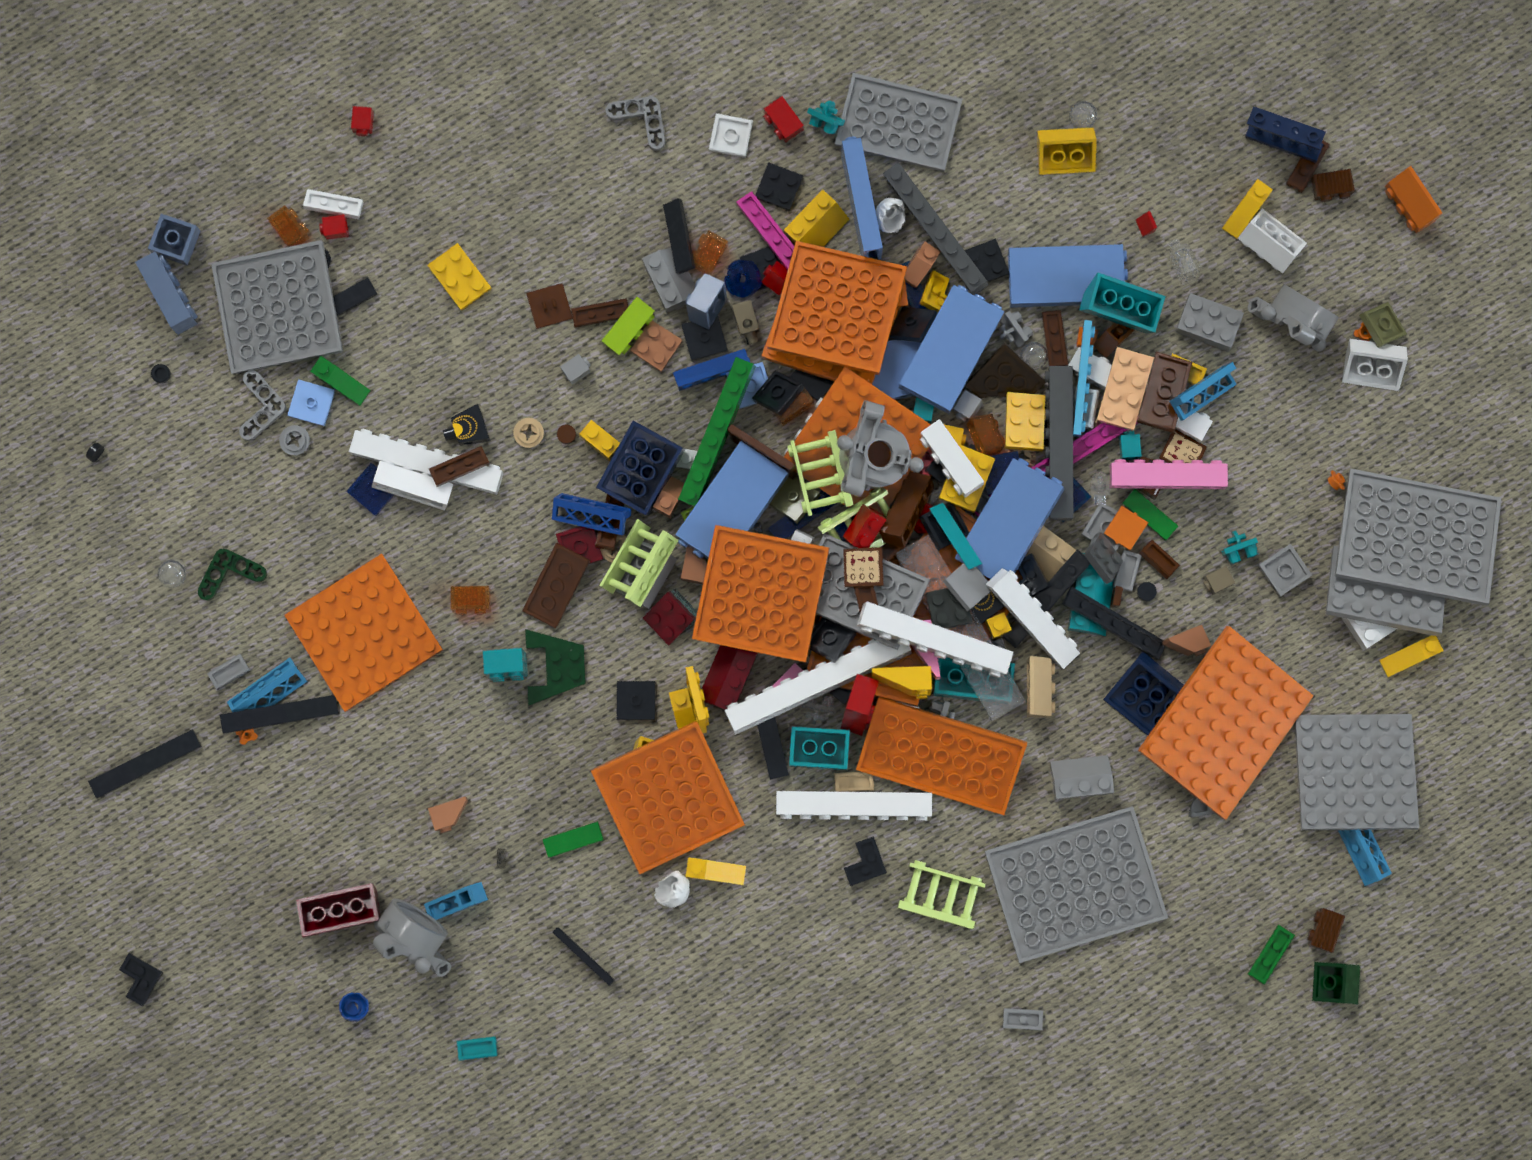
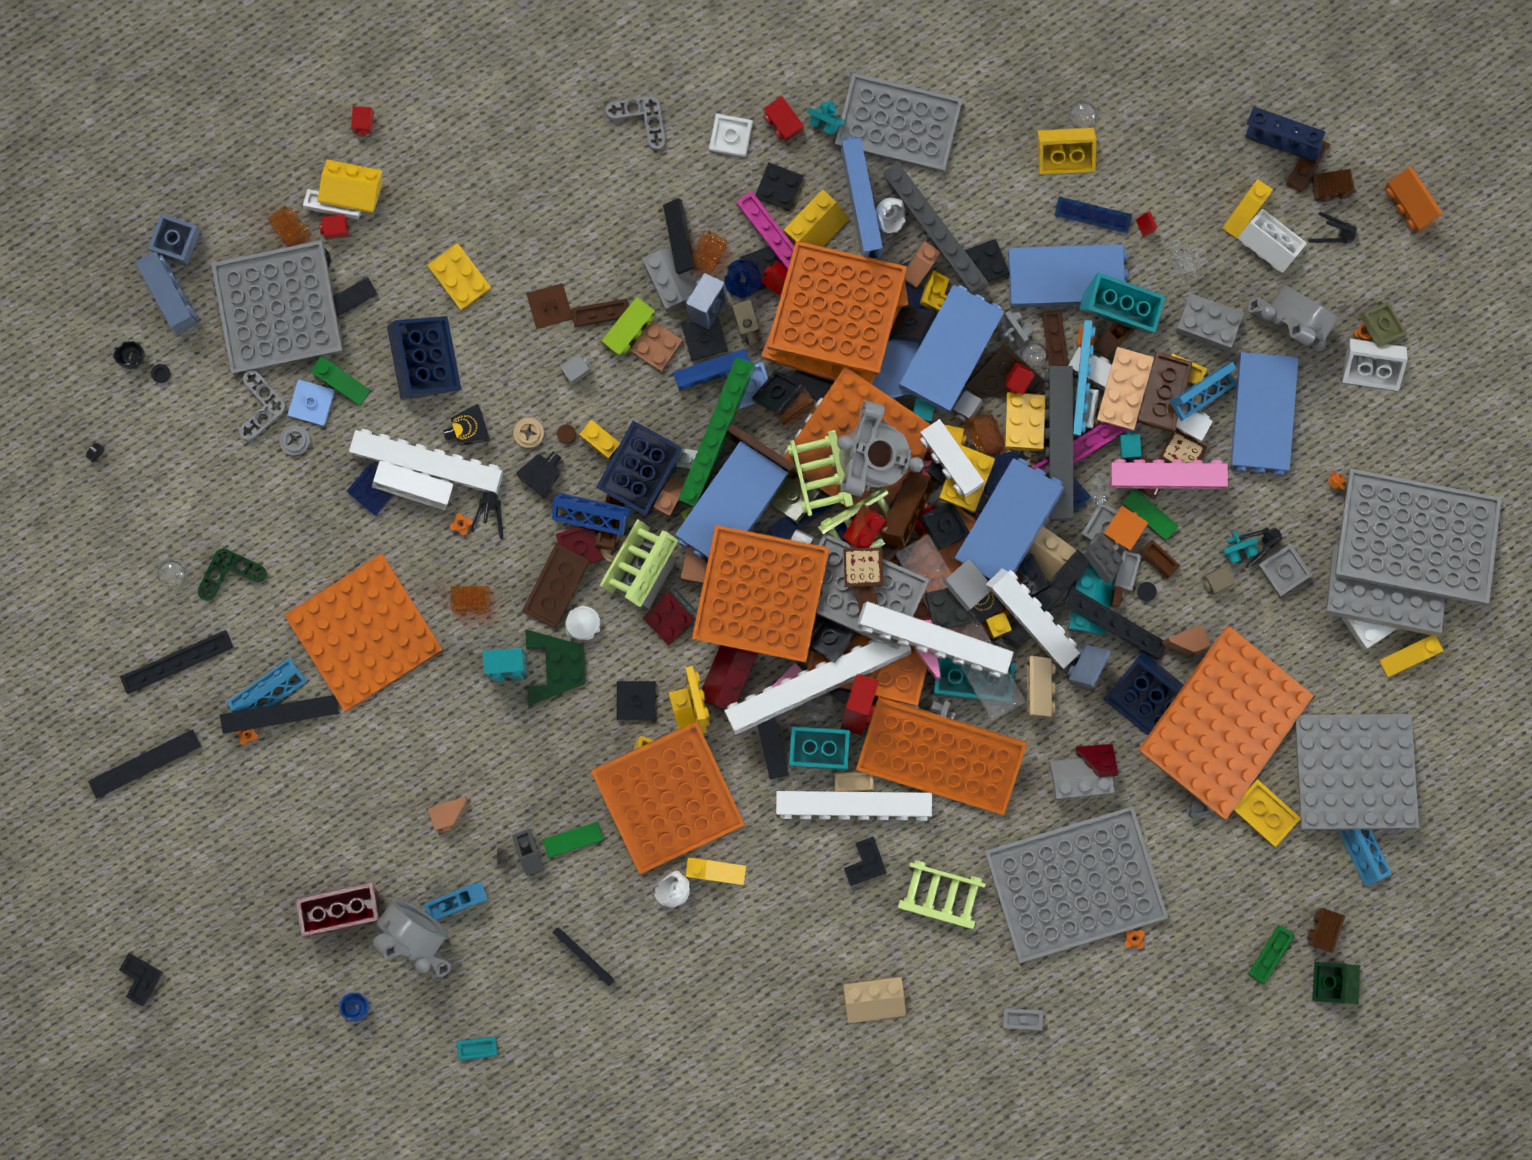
(121, 354): none -> black hair
(176, 662): none -> black tile
(228, 671): light grey tile -> none
(350, 186): none -> yellow slope
(423, 357): none -> dark blue slope
(456, 524): none -> orange plate
(459, 466): reddish brown tile -> none
(489, 502): none -> black plant
(528, 852): none -> dark grey slope
(540, 473): none -> black torso
(582, 623): none -> white hair
(874, 1000): none -> tan slope
(909, 680): yellow slope -> none
(955, 536): teal sticker -> none
(1019, 379): none -> red brick
(1088, 667): none -> sand blue slope
(1093, 215): none -> clear blue plate
(1099, 758): none -> dark red wing
(1139, 938): none -> orange plate
(1264, 413): none -> medium blue brick
(1266, 813): none -> yellow plate
(1269, 538): none -> black plant
(1346, 230): none -> black plant

